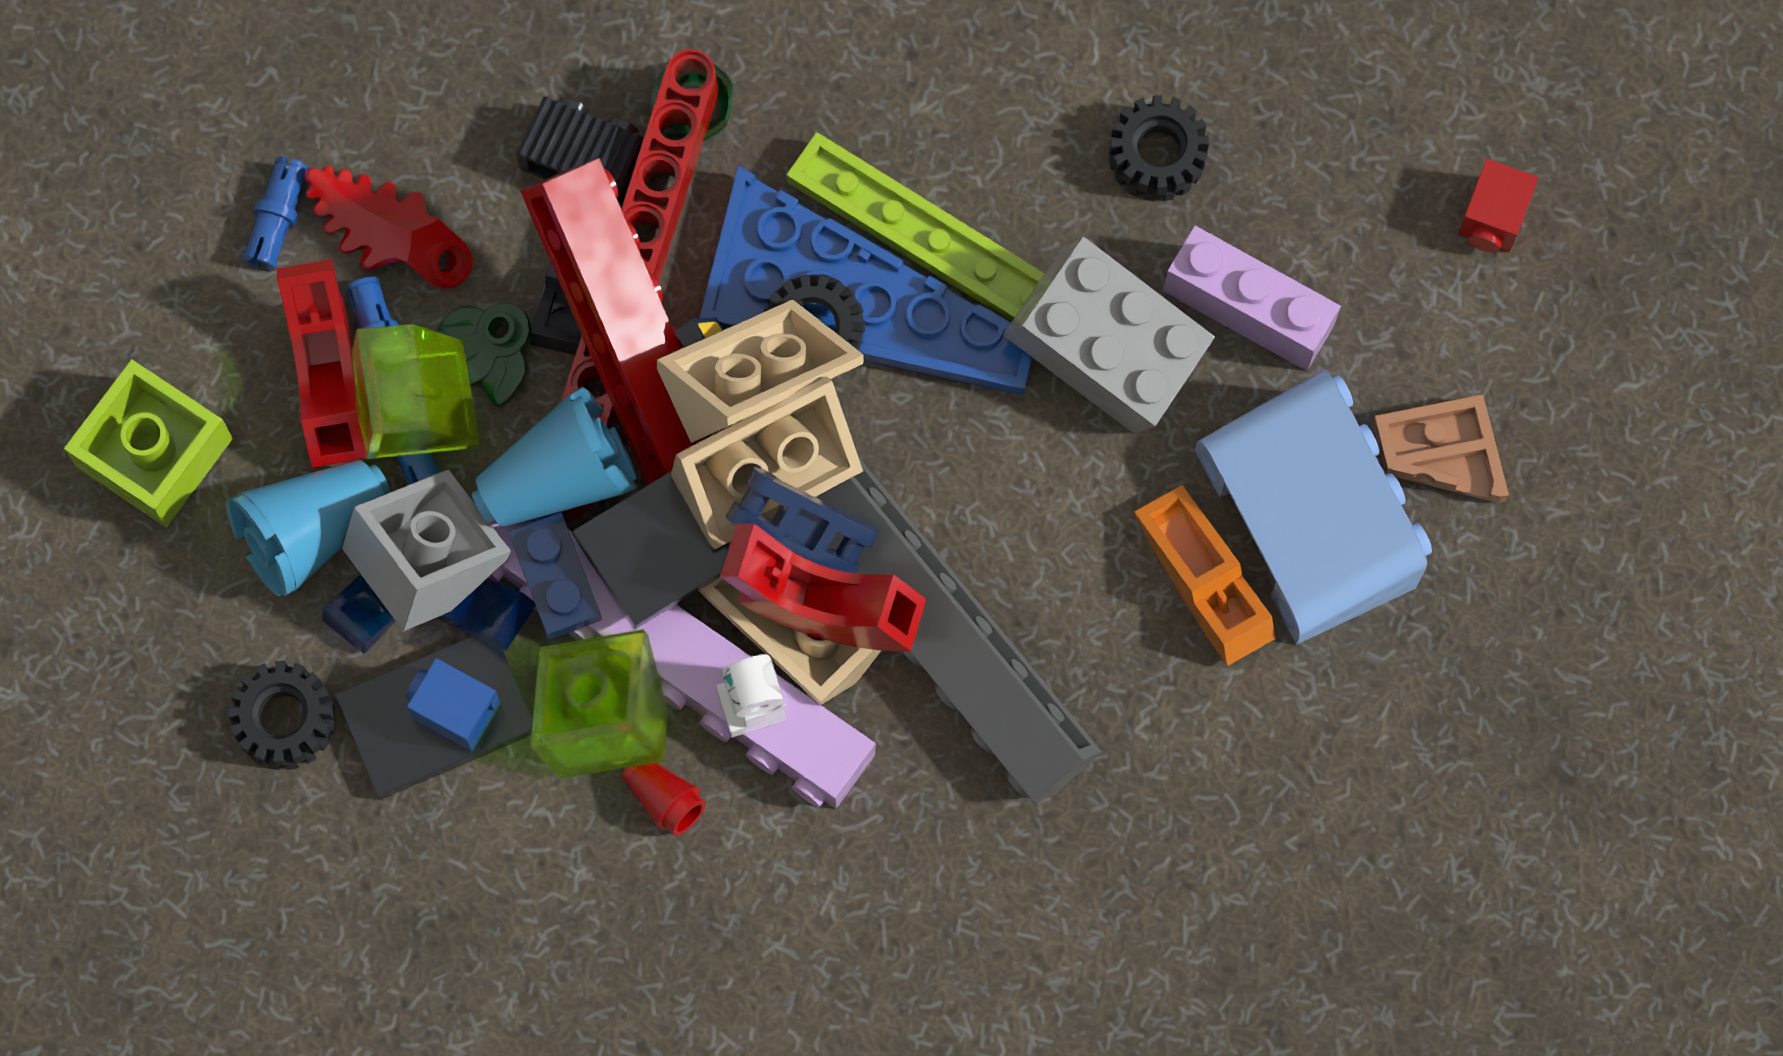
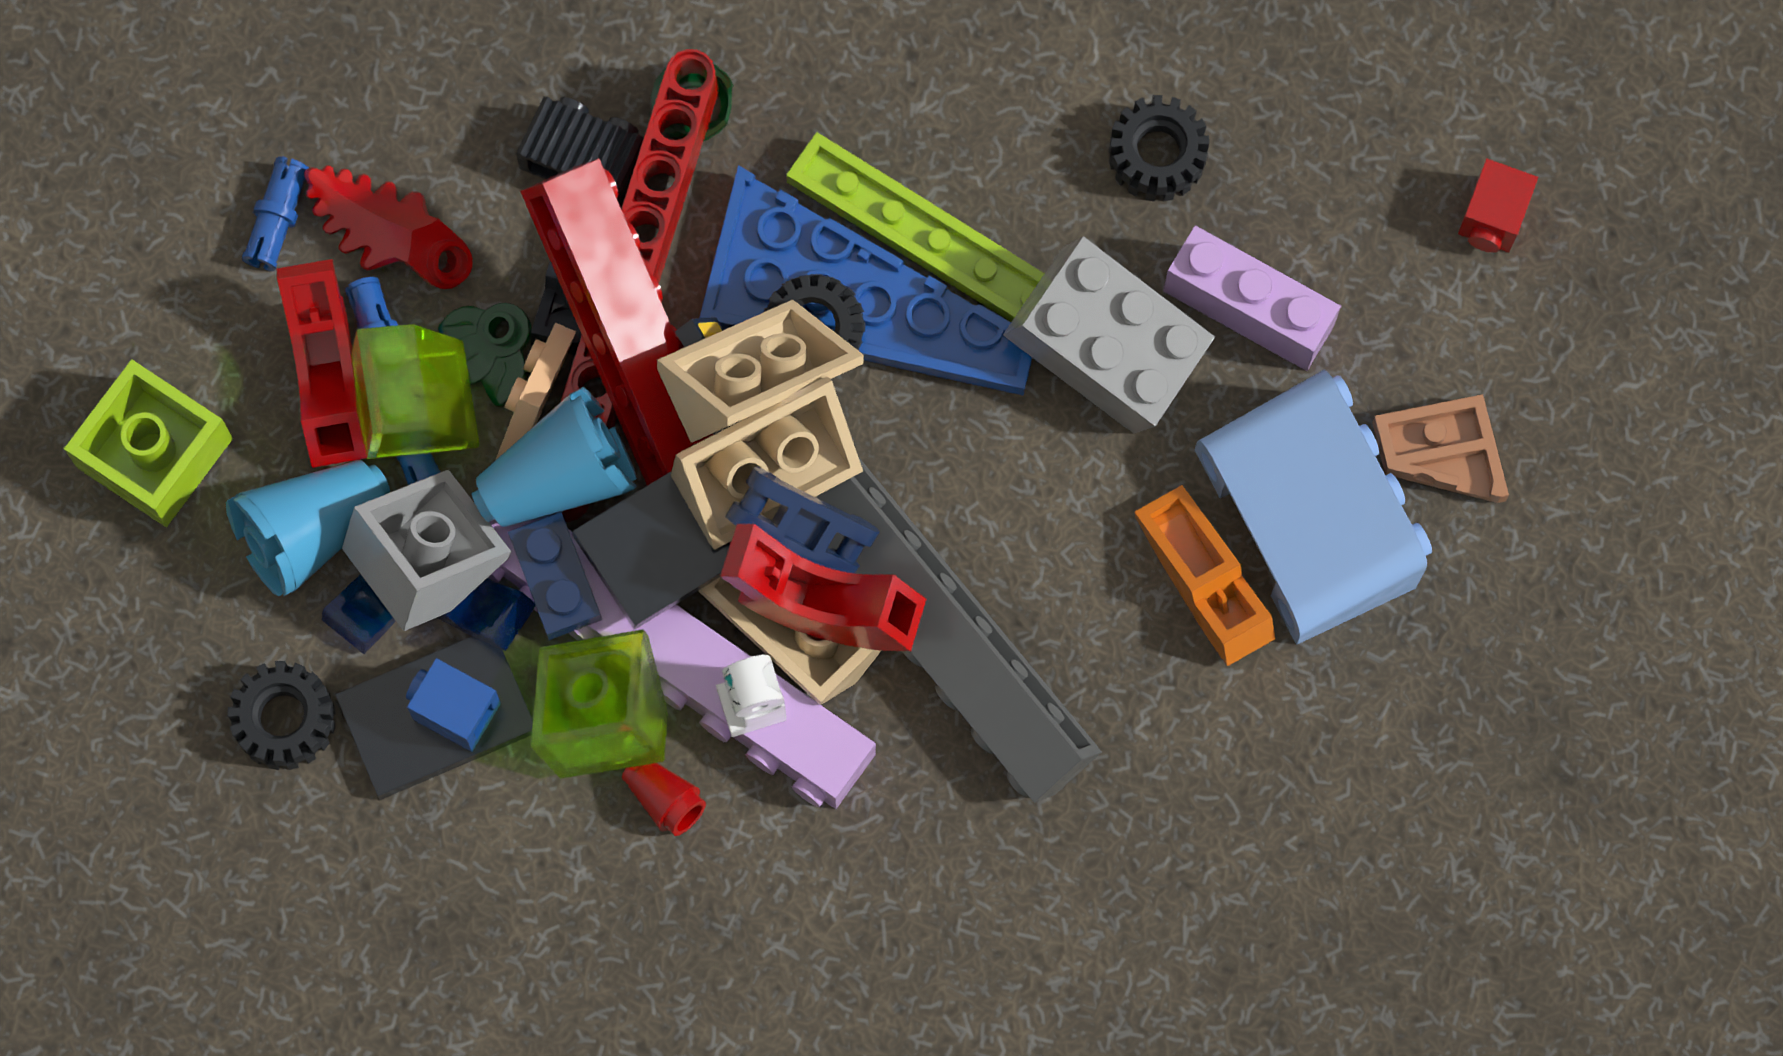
(530, 396): none -> light nougat wing

